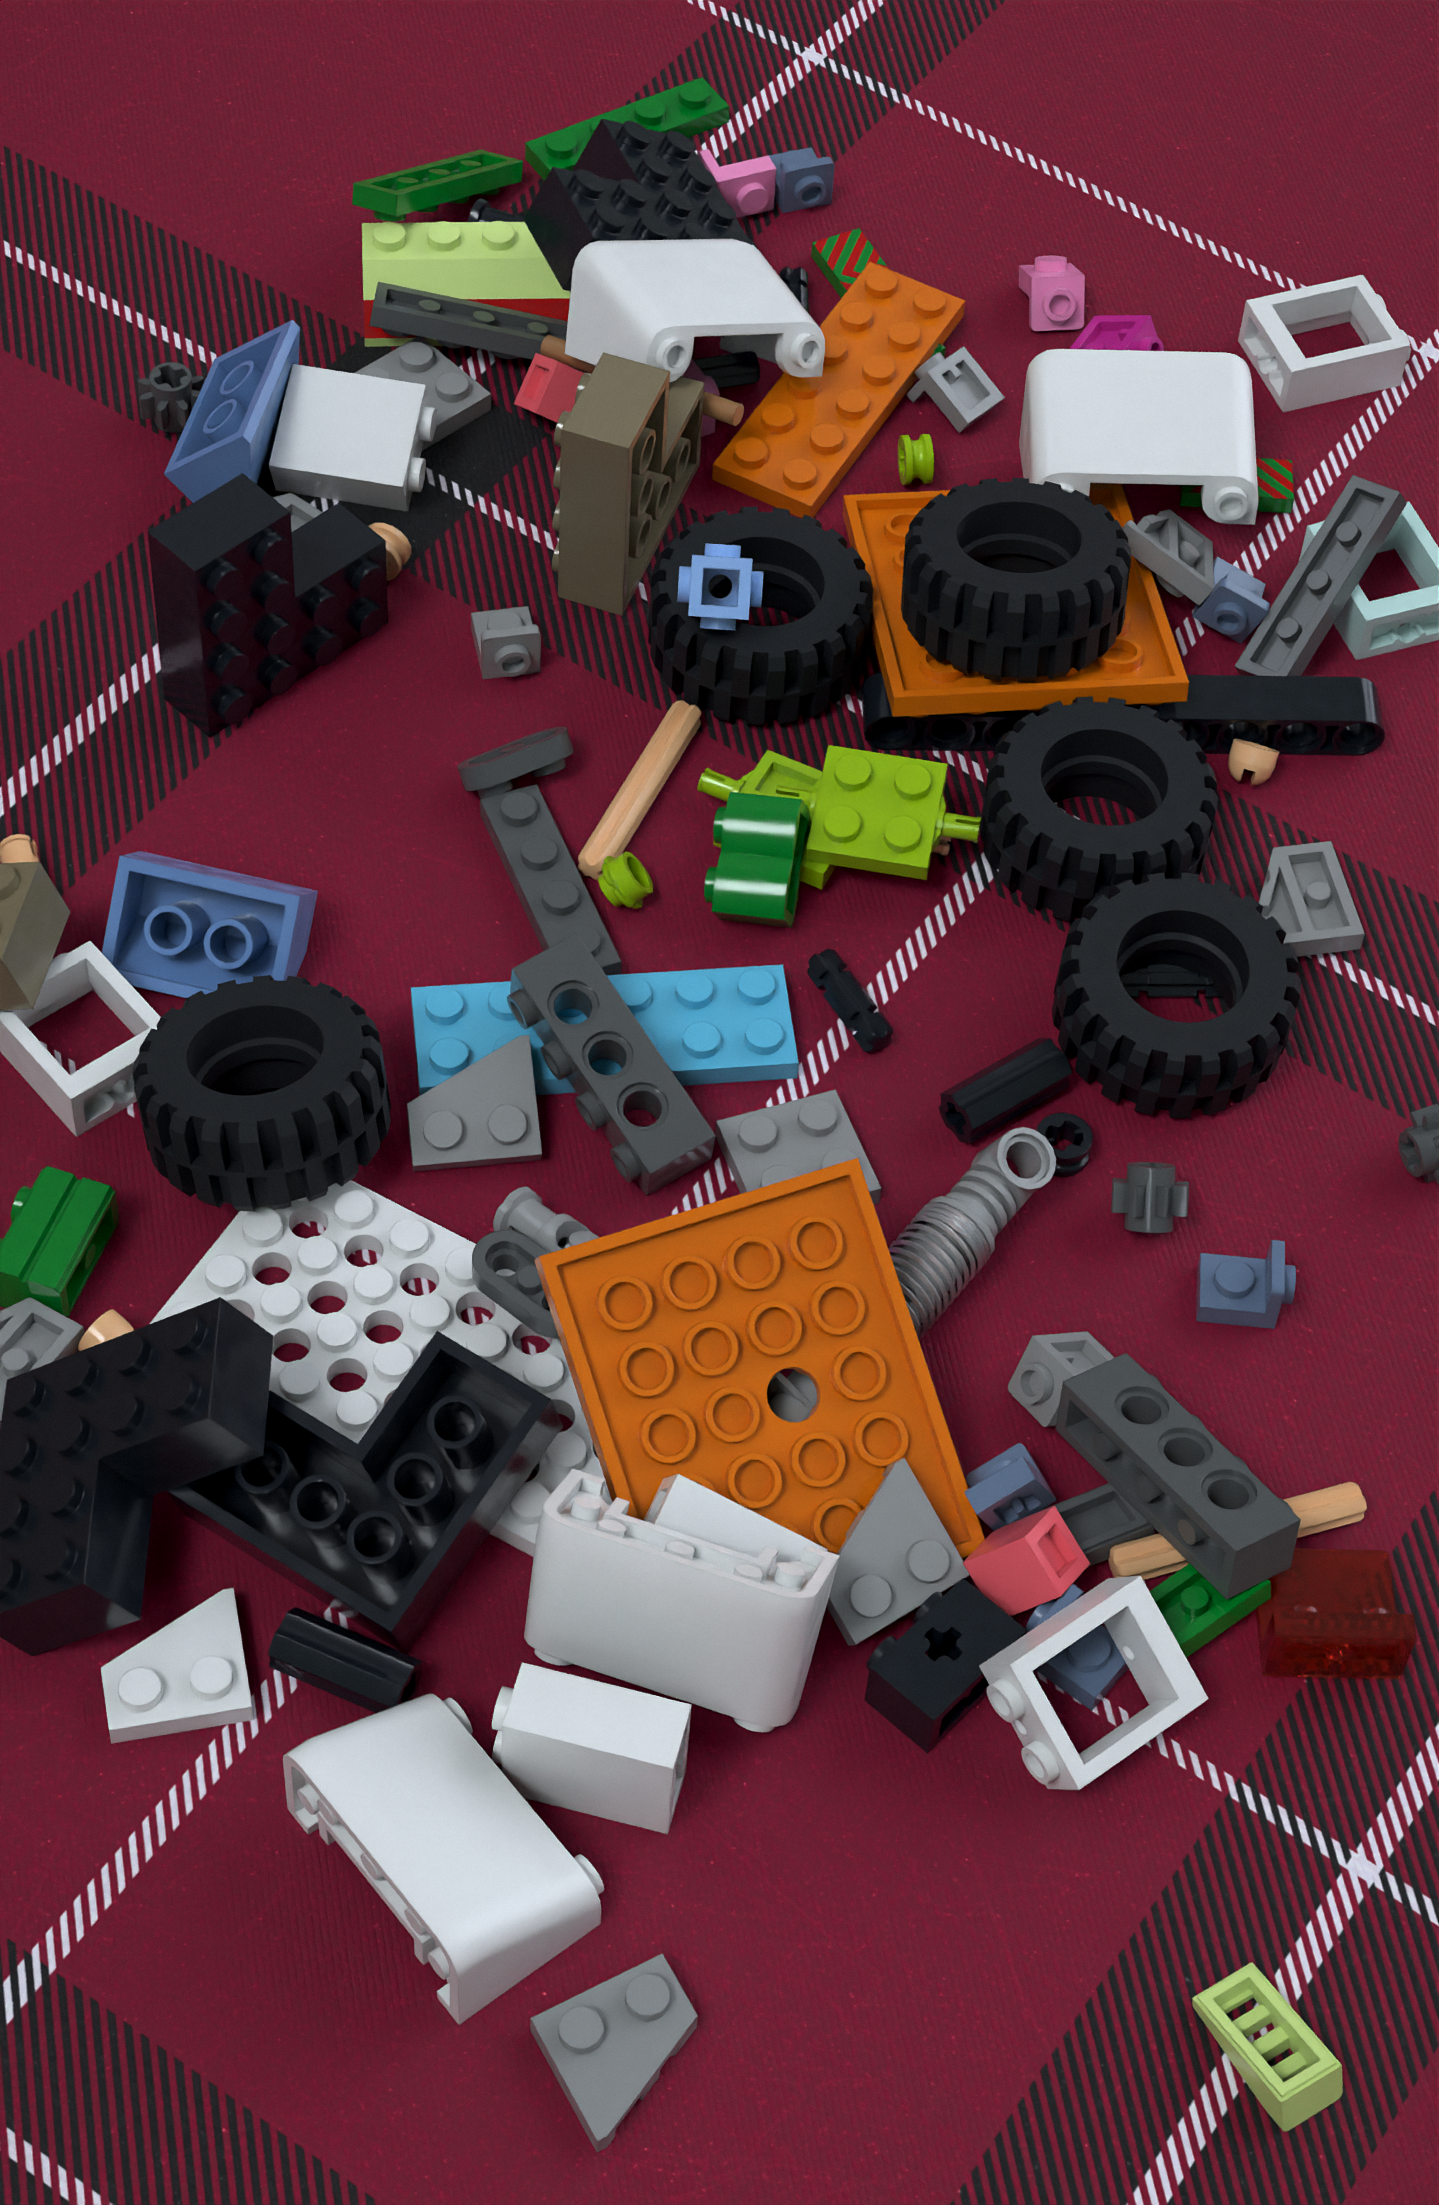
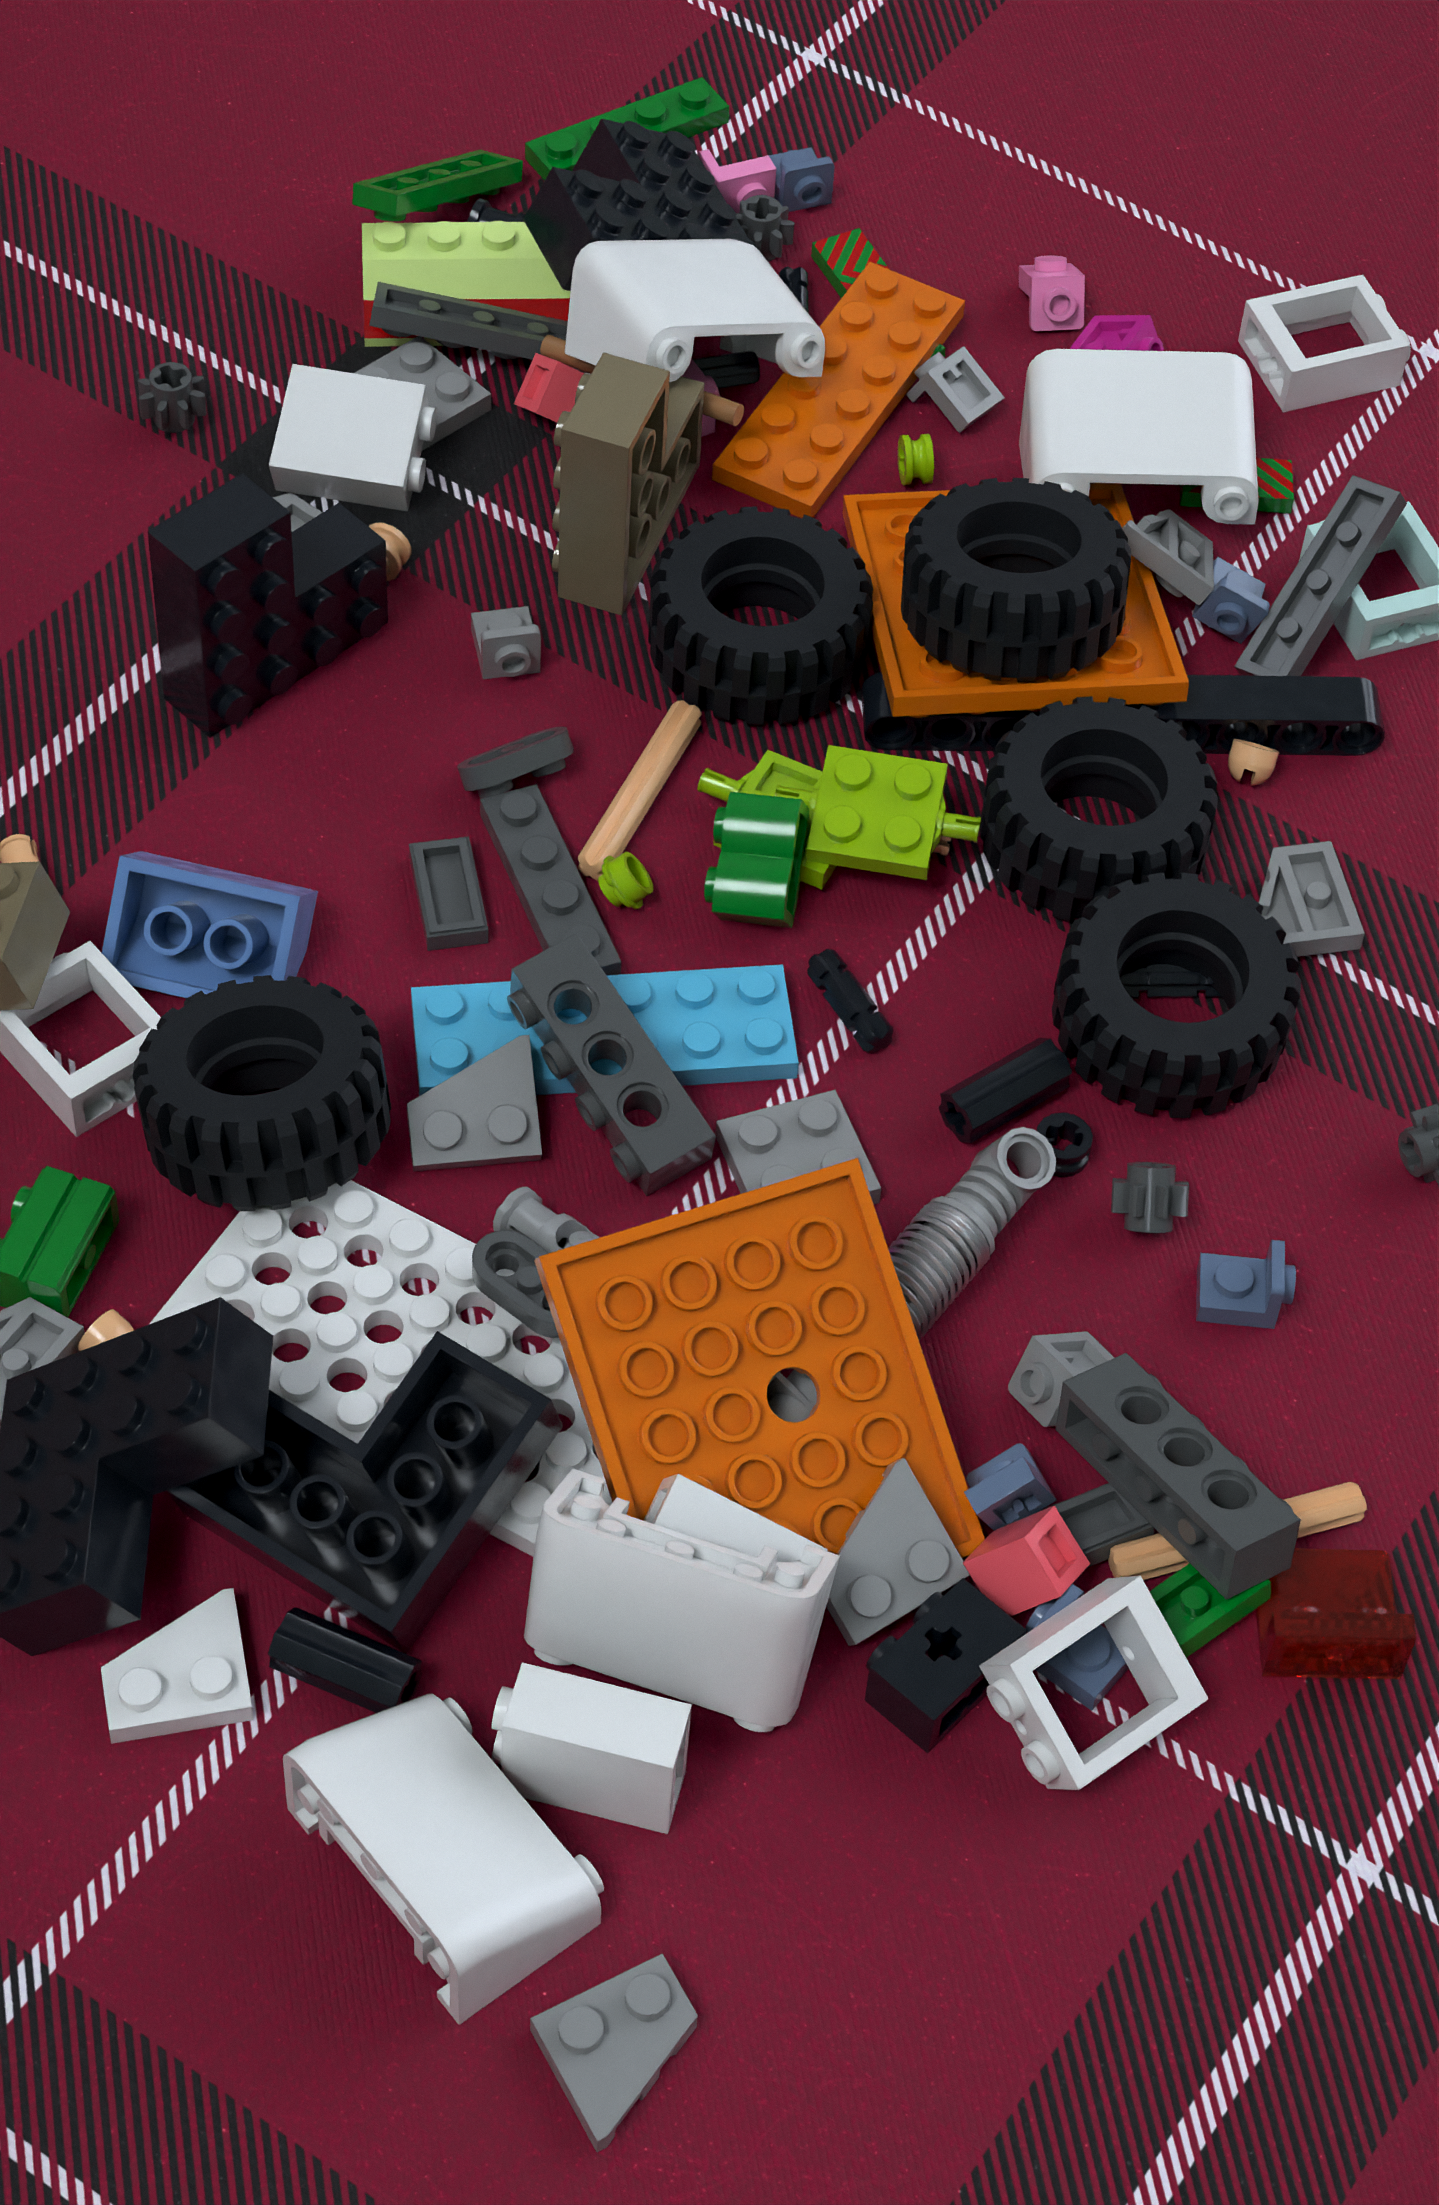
(235, 414): medium blue slope -> none
(448, 893): none -> dark grey tile
(714, 611): light blue brick -> none
(766, 224): none -> dark grey gear
(1296, 2085): yellowish green slope -> none

